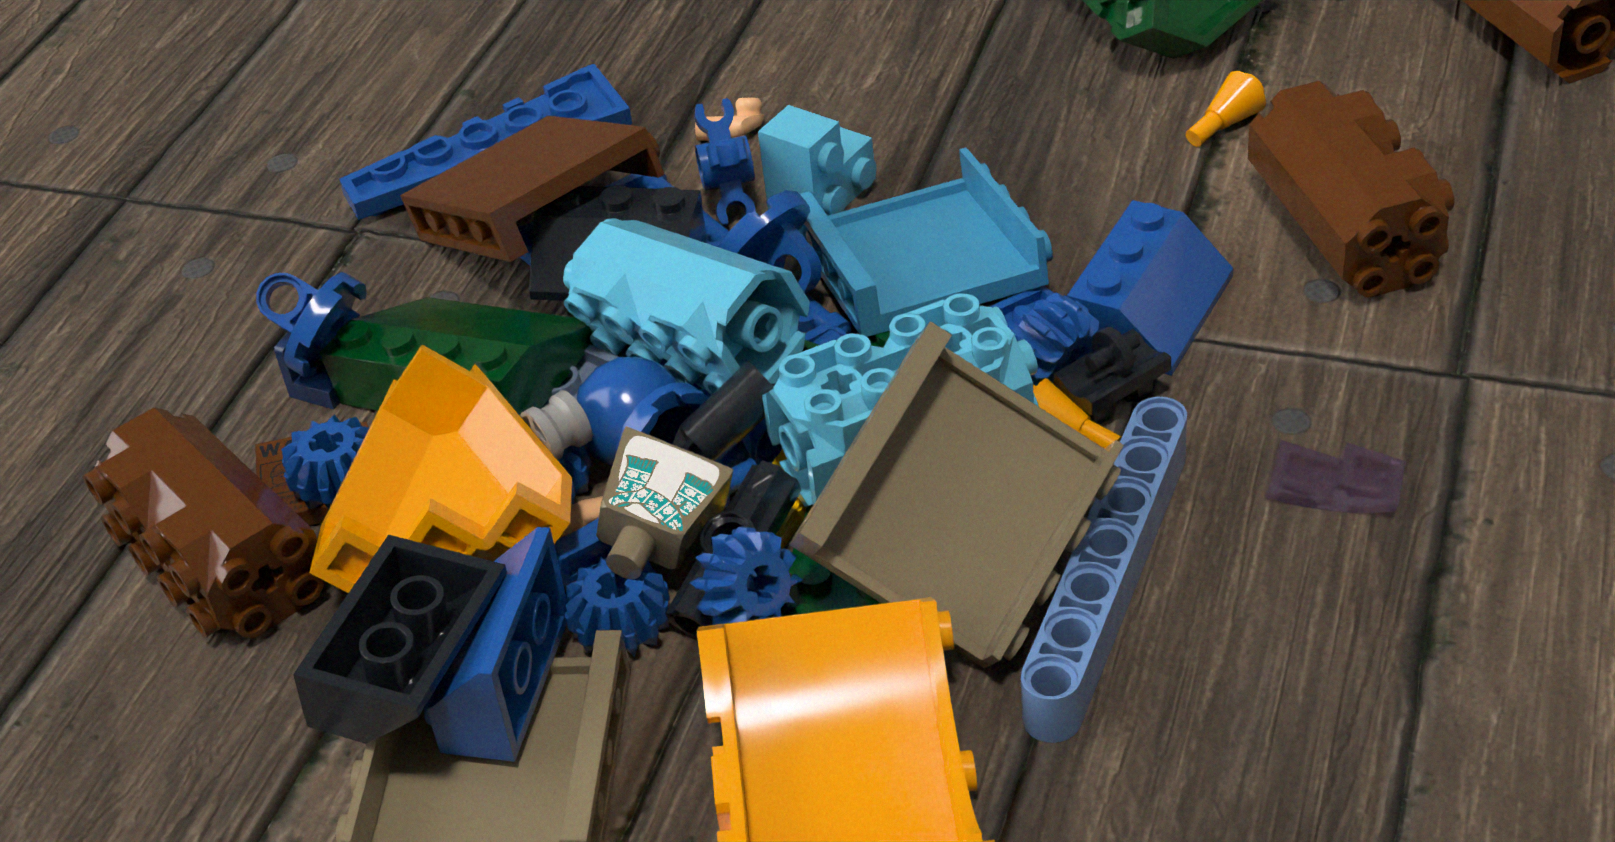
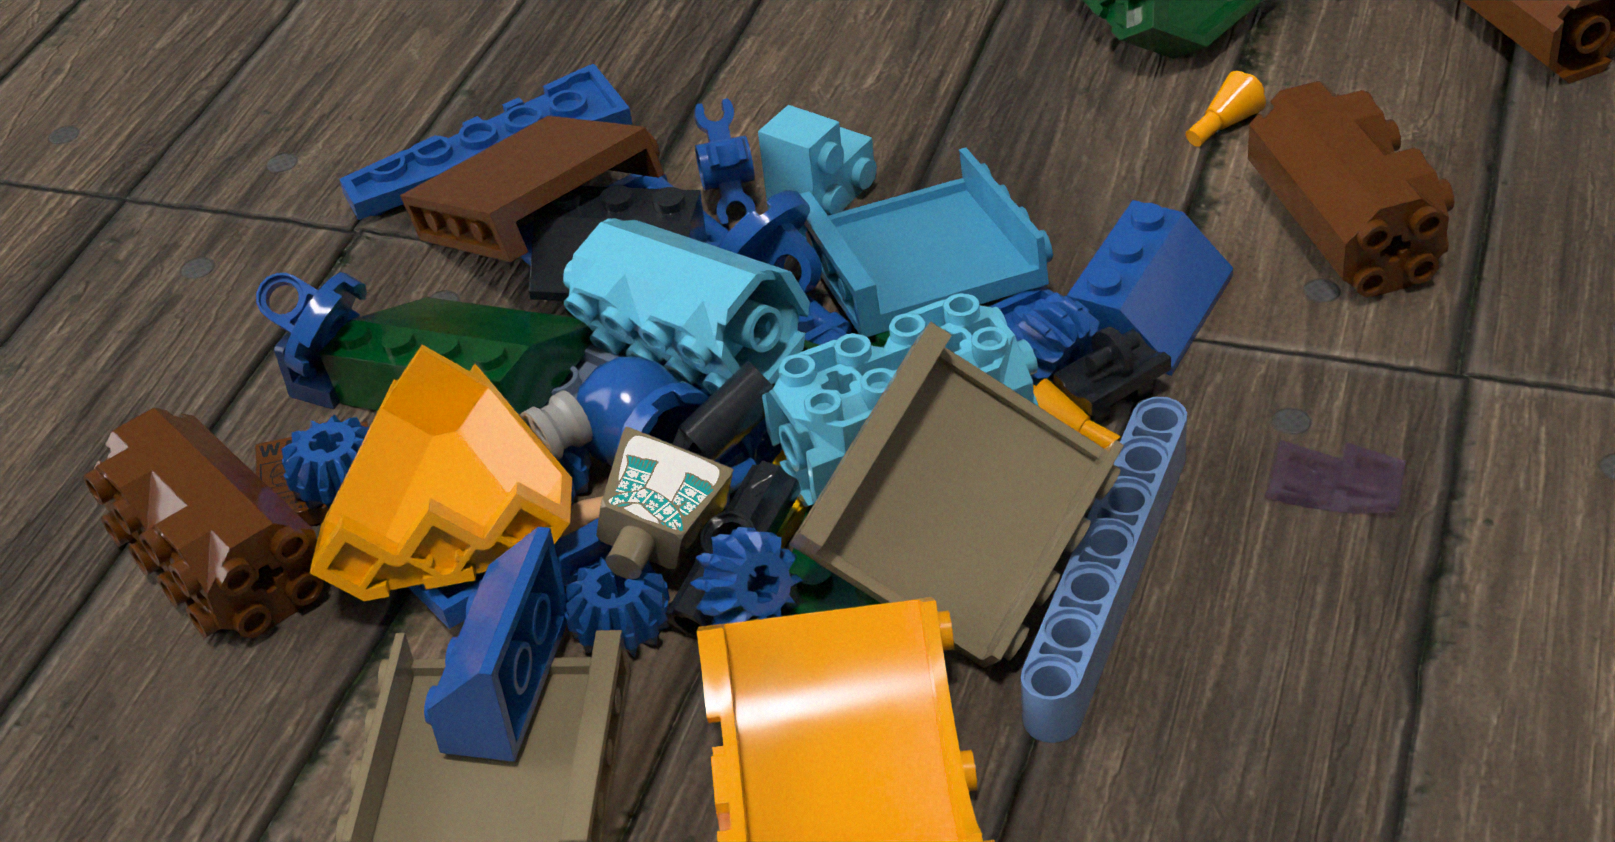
(393, 638): black slope -> none
(746, 120): light nougat arm -> none

